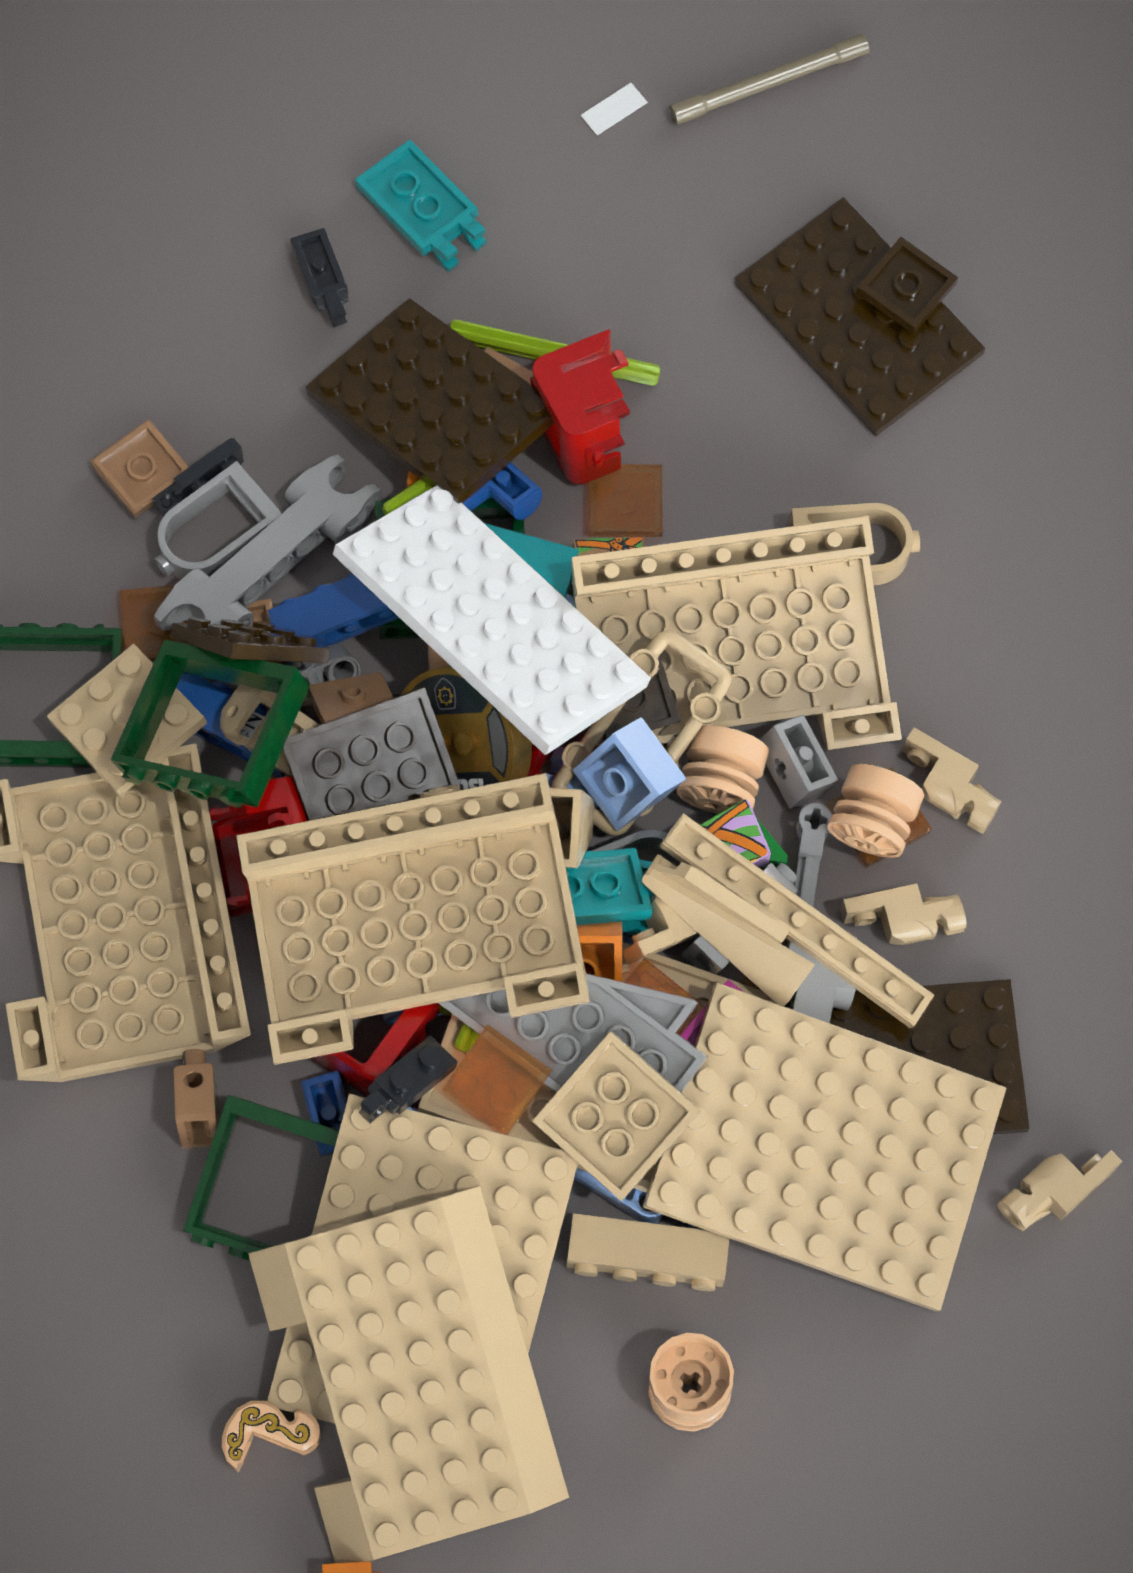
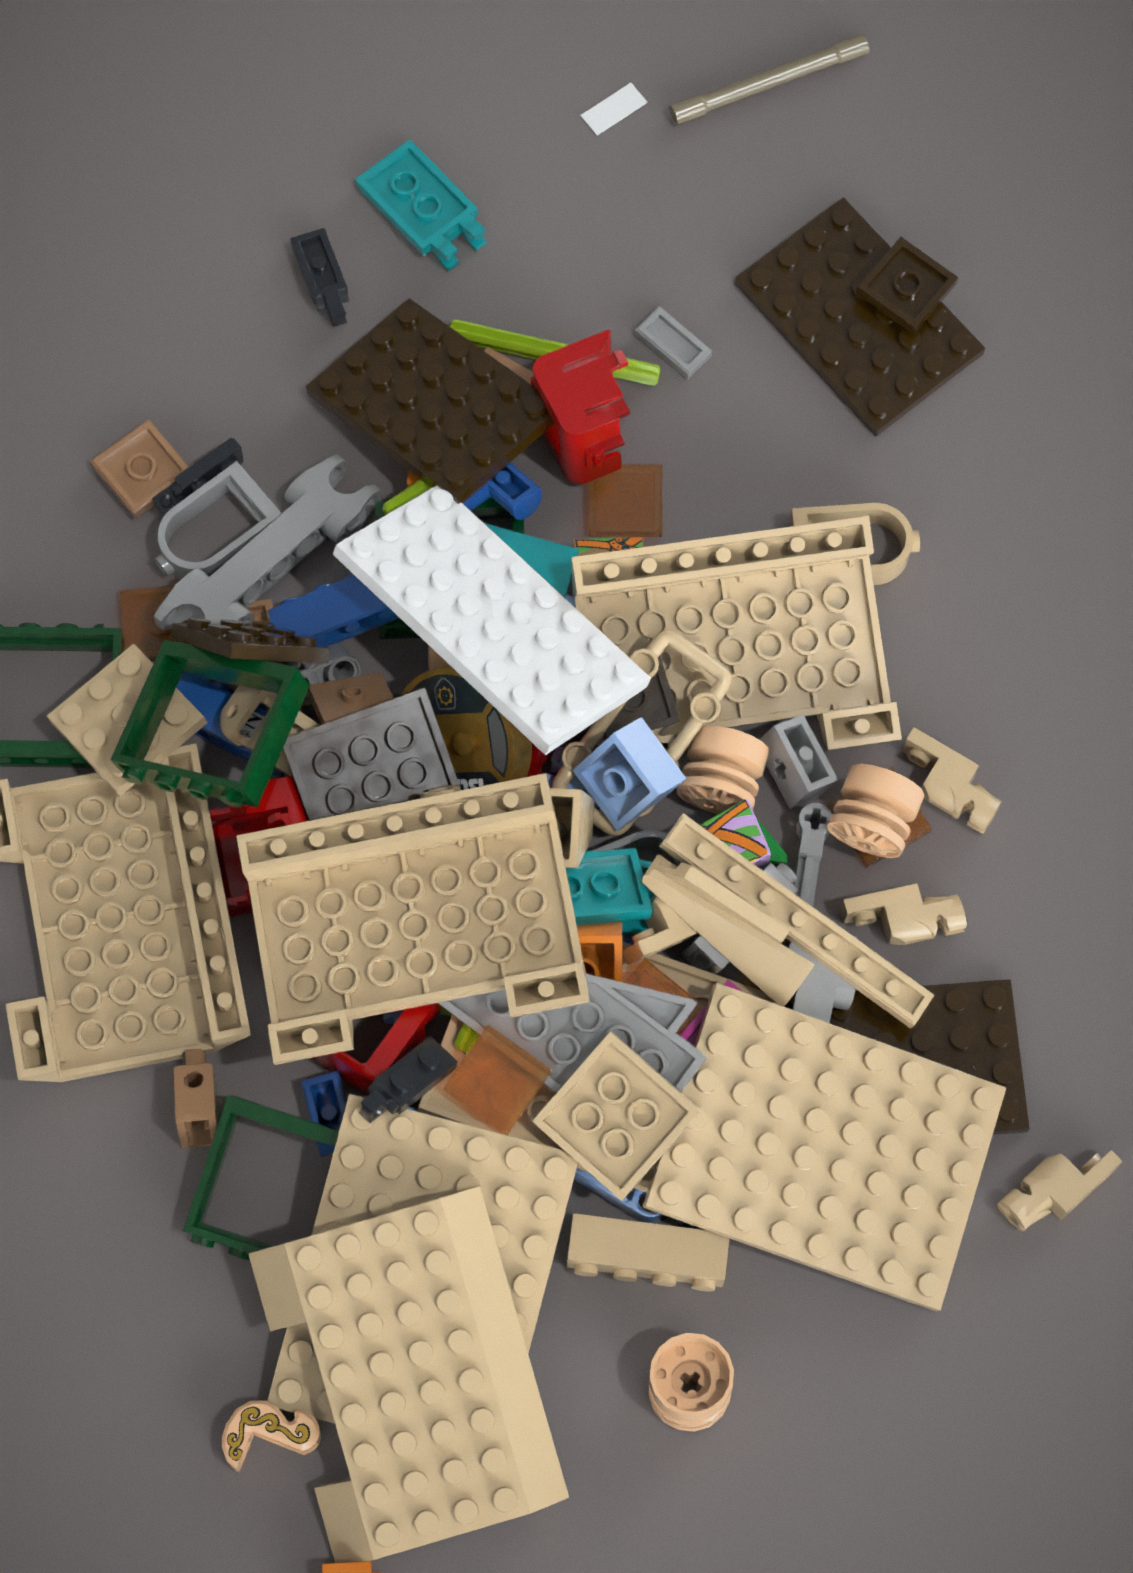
(673, 342): none -> light grey tile

